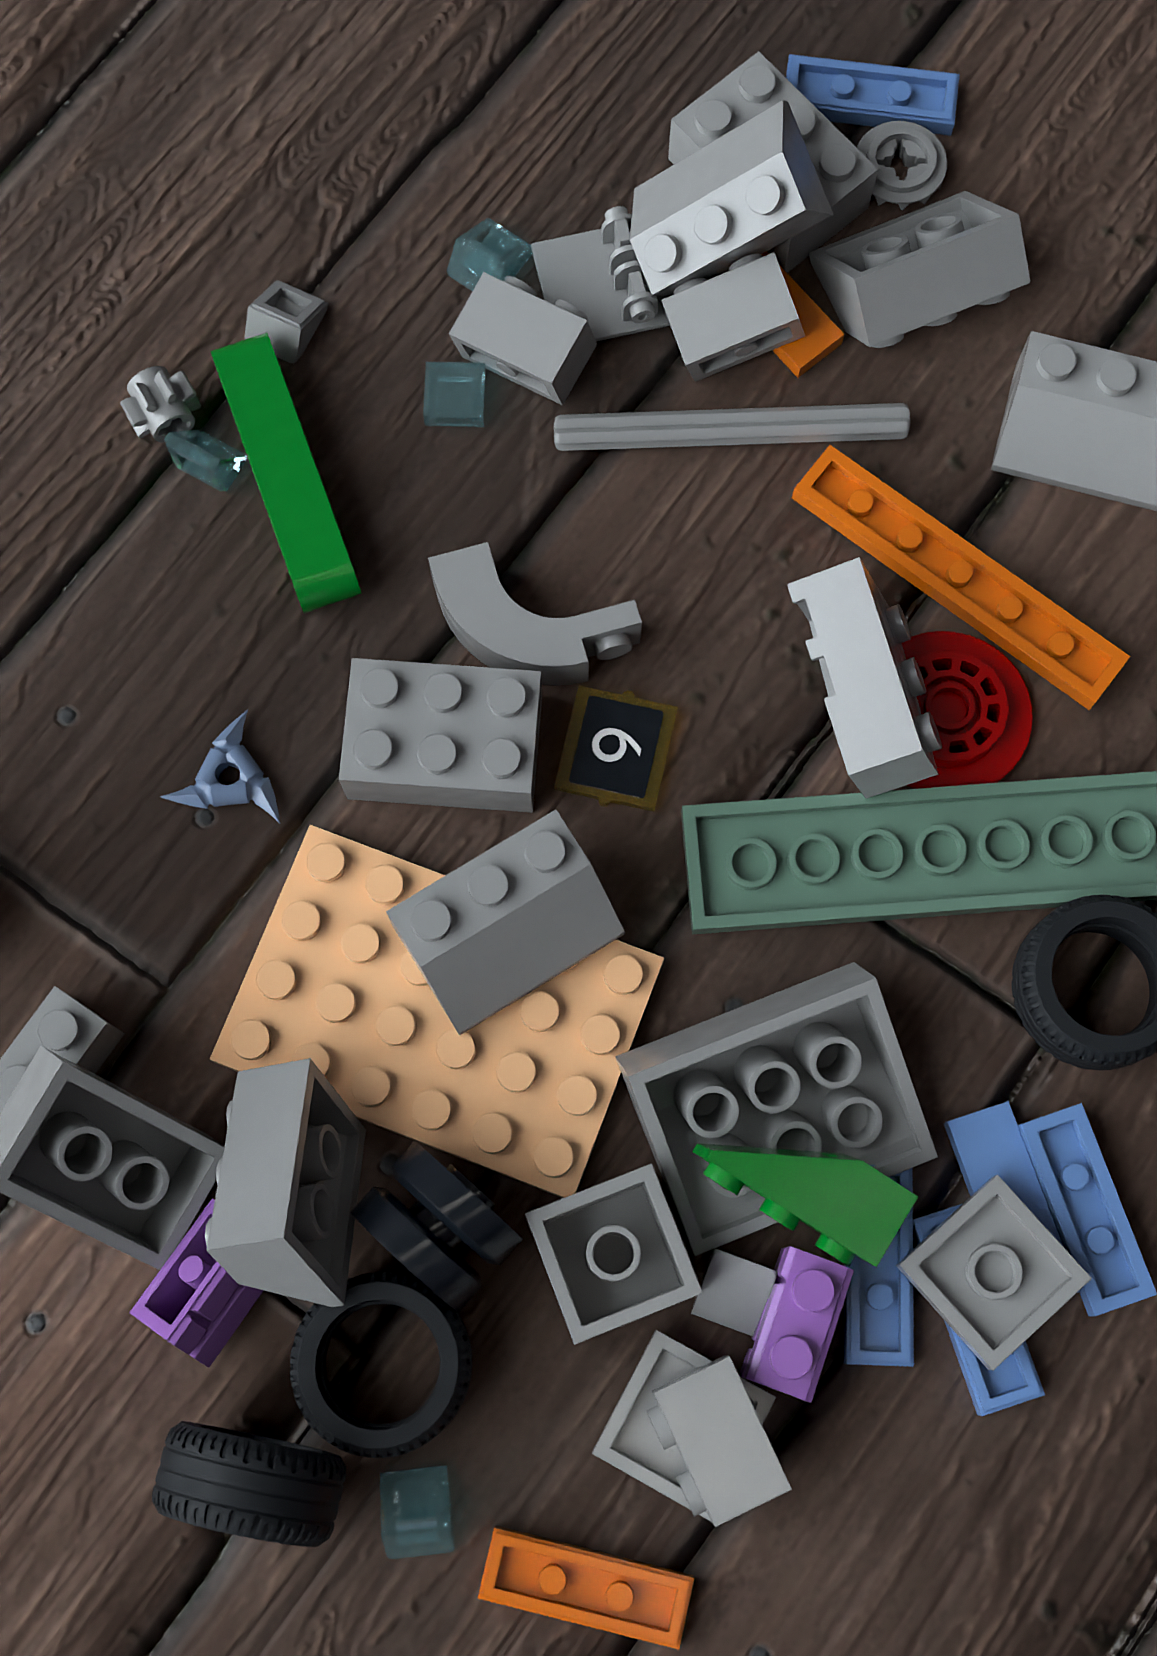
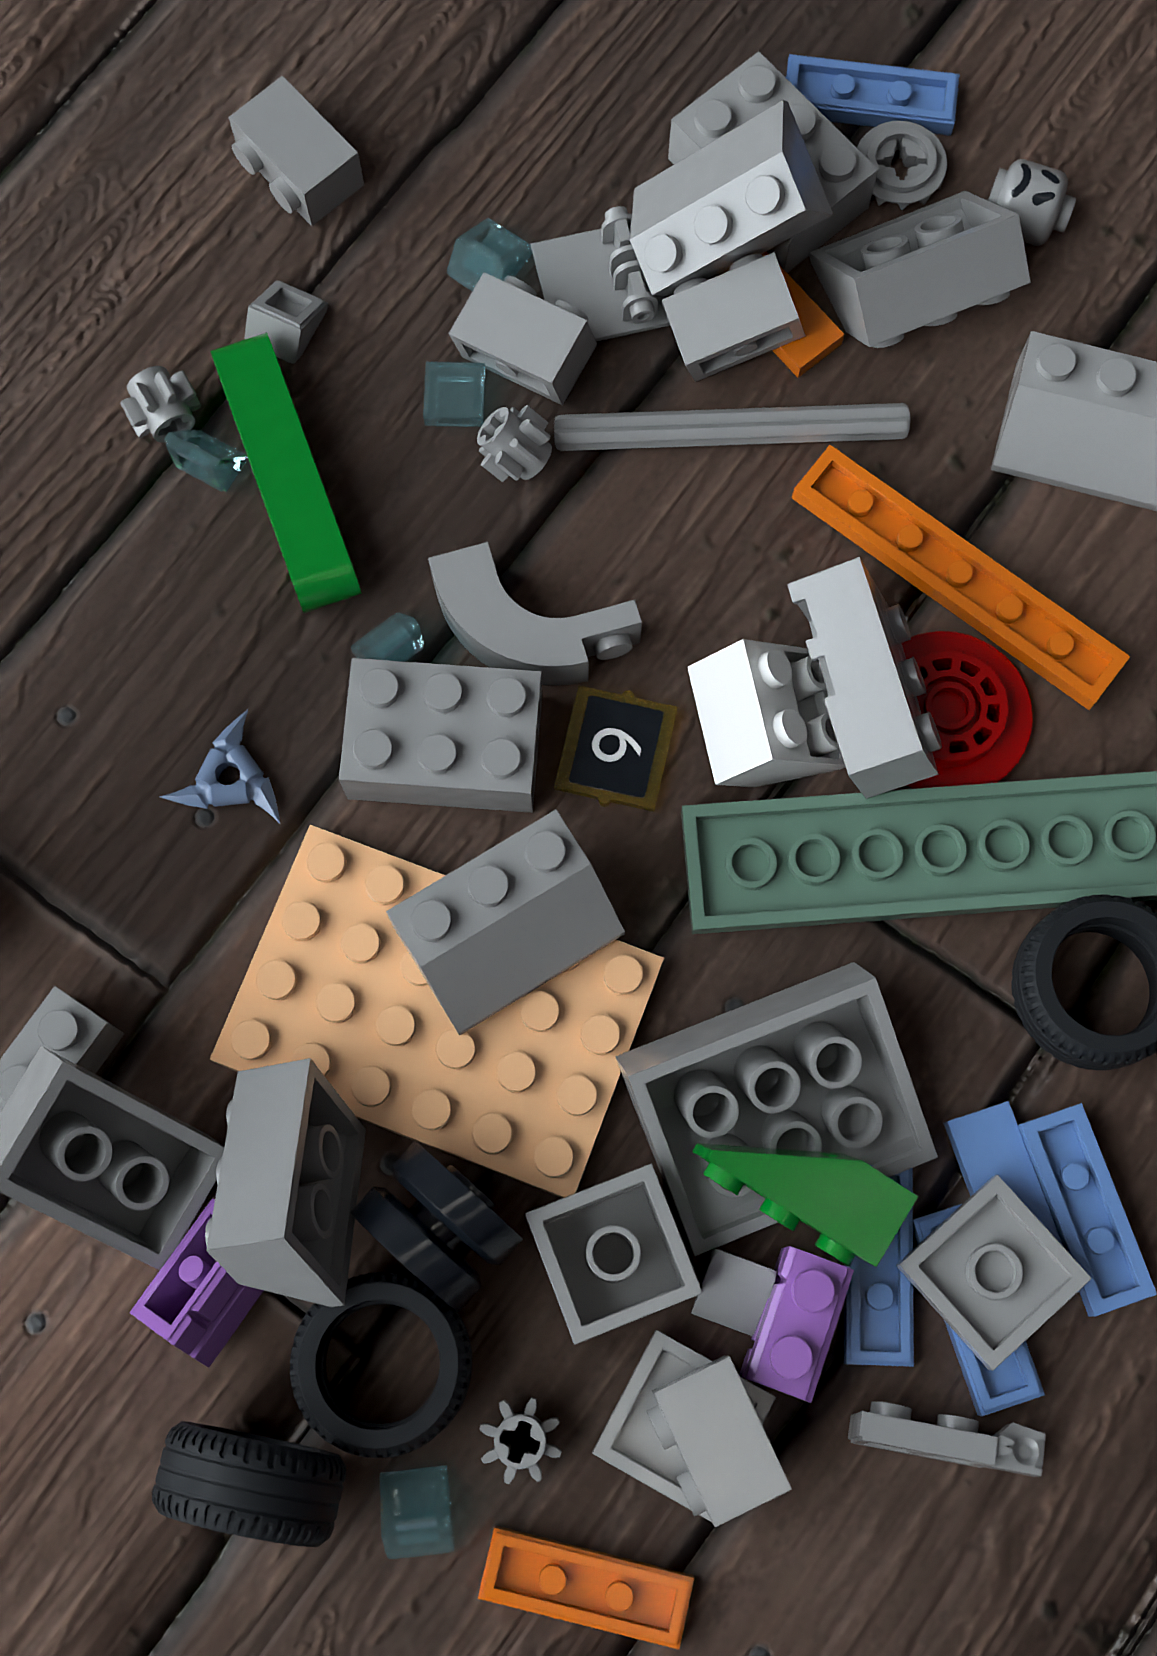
(295, 151): none -> light grey brick
(392, 640): none -> clear light blue slope
(503, 1447): none -> light grey gear
(514, 443): none -> light grey gear
(764, 714): none -> white slope
(951, 1440): none -> light grey hinge
(1037, 197): none -> light grey head

